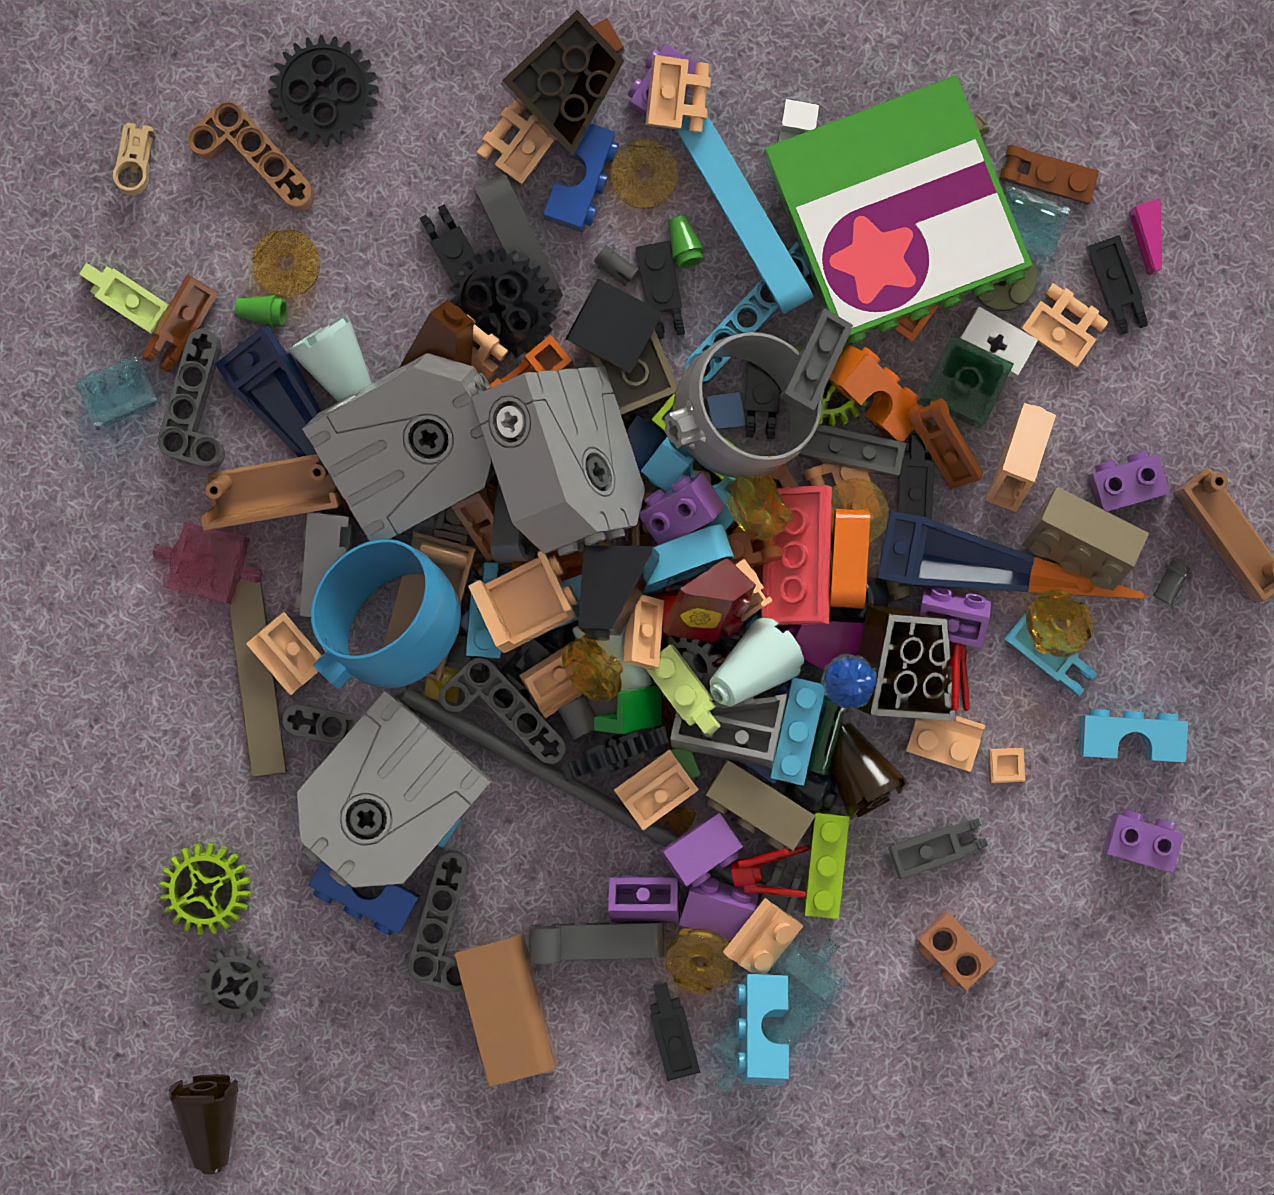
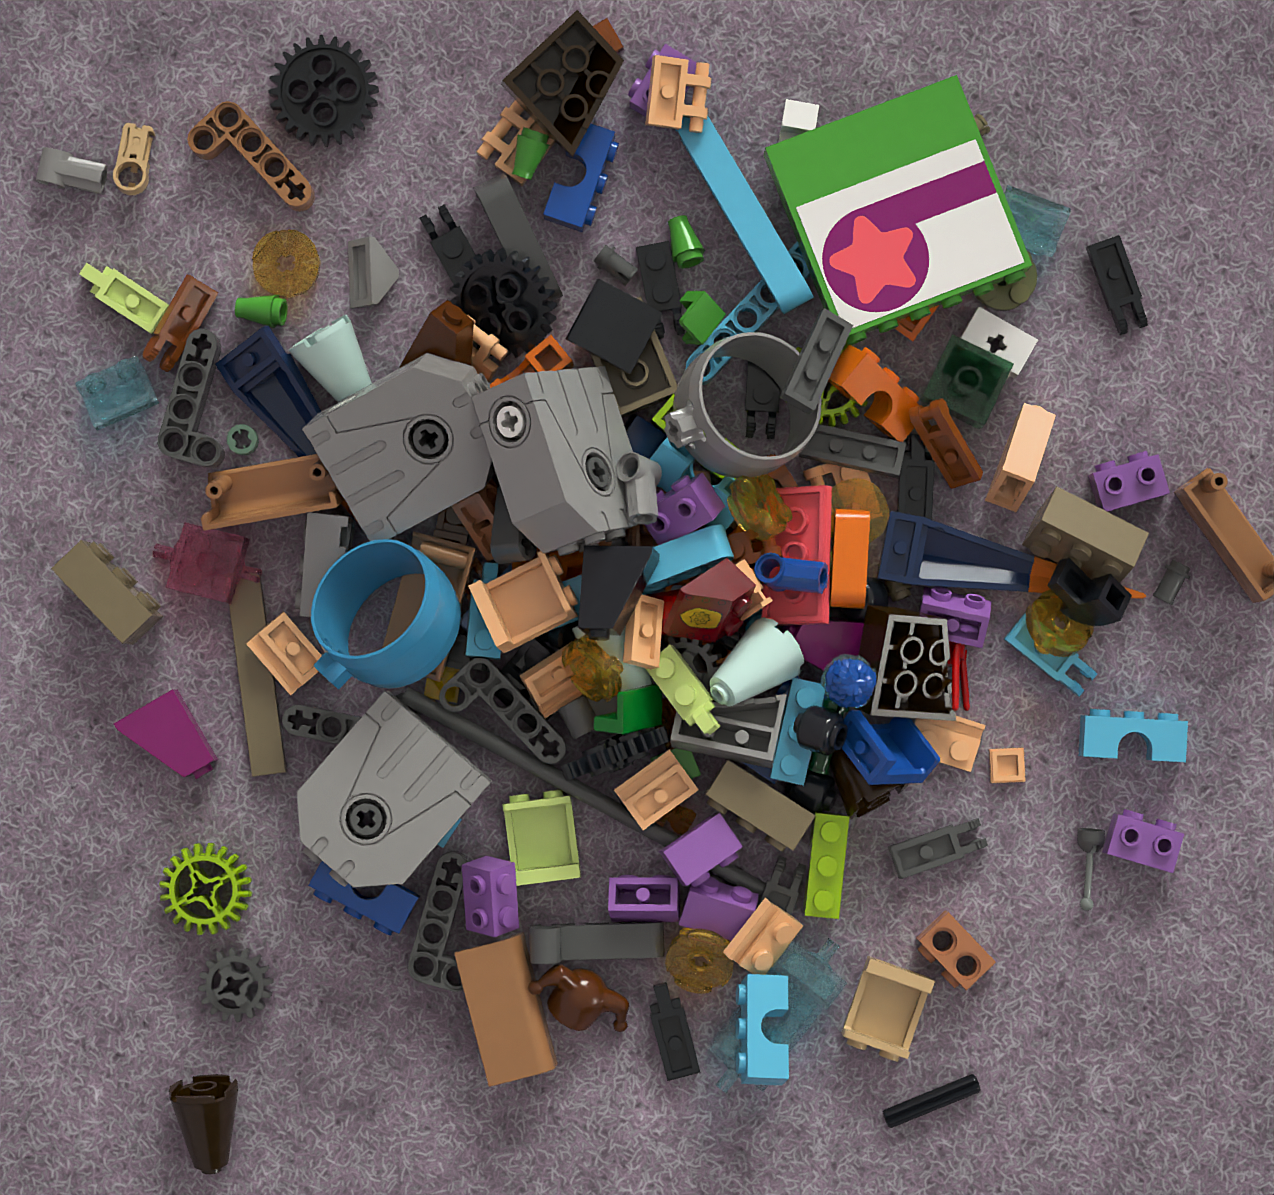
(65, 170): none -> light grey piece
(108, 591): none -> dark tan brick
(170, 734): none -> magenta slope
(252, 435): none -> sand green bush
(369, 272): none -> light grey slope
(490, 896): none -> medium lavender brick
(529, 152): none -> bright green cone
(542, 837): none -> yellowish green panel
(580, 998): none -> reddish brown piece
(631, 159): clear yellow plate -> none
(640, 481): none -> light grey piece
(700, 318): none -> bright green panel
(726, 411): light blue slope -> none
(749, 871): red plant -> none
(793, 574): none -> blue piece
(820, 730): none -> black head
(886, 1008): none -> tan panel
(888, 751): none -> blue panel
(931, 1101): none -> black axle
(1049, 175): dark orange plate -> none
(1058, 333): light nougat plate -> none
(1088, 600): none -> black brick
(1090, 841): none -> hinge
(1147, 229): dark pink slope -> none

